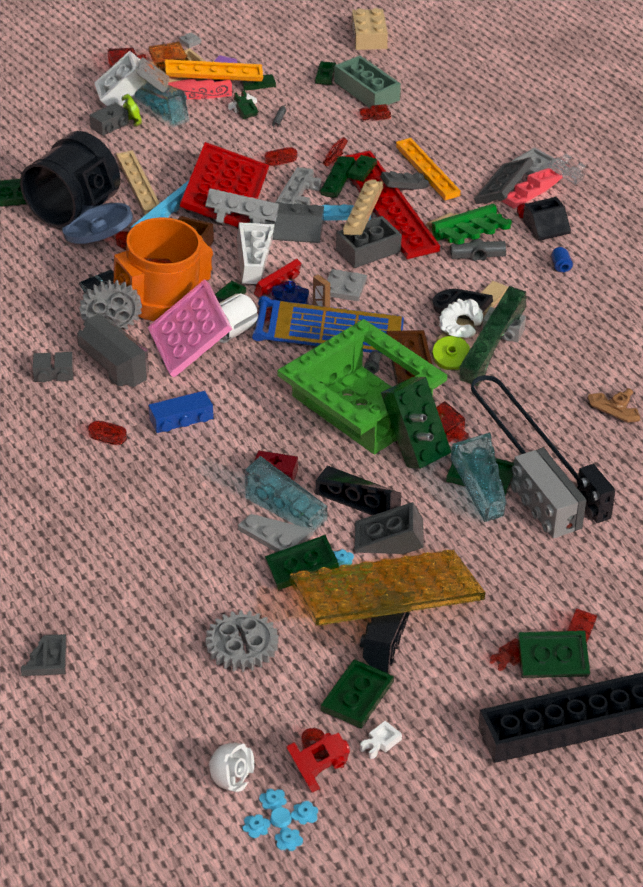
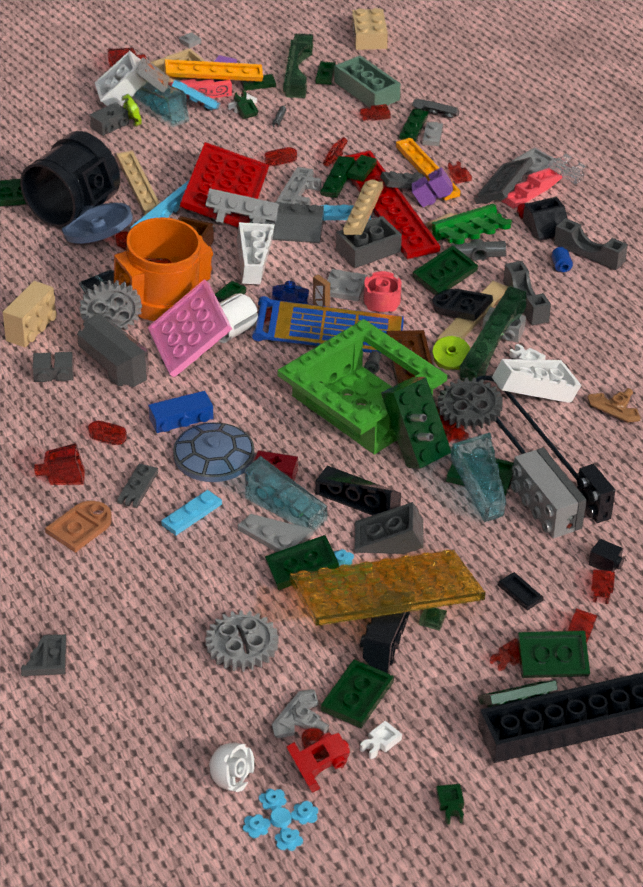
(29, 314): none -> tan brick
(62, 466): none -> clear red torso
(80, 524): none -> nougat tile
(138, 485): none -> dark grey hinge
(167, 51): clear orange plate -> none
(191, 512): none -> medium azure plate
(196, 96): none -> medium azure plate
(213, 452): none -> sand blue dish
(277, 278): red plate -> none
(295, 81): none -> clear green arch
(299, 714): none -> light grey piece
(382, 292): none -> coral brick
(414, 124): none -> dark green plate
(428, 191): none -> medium lavender piece
(432, 133): none -> light grey plate
(433, 618): none -> clear green plate
(434, 108): none -> dark grey hinge
(445, 270): none -> dark green plate
(450, 315): white piece -> none
(451, 800): none -> dark green plate
(458, 173): none -> clear red plate
(470, 403): none -> dark grey gear
(517, 693): none -> plate
(520, 591): none -> black tile
(521, 353): none -> white plate
(537, 378): none -> white wedge
(538, 305): none -> dark grey arch
(571, 237): none -> dark grey arch
(602, 584): none -> clear red plate
(606, 556): none -> black brick

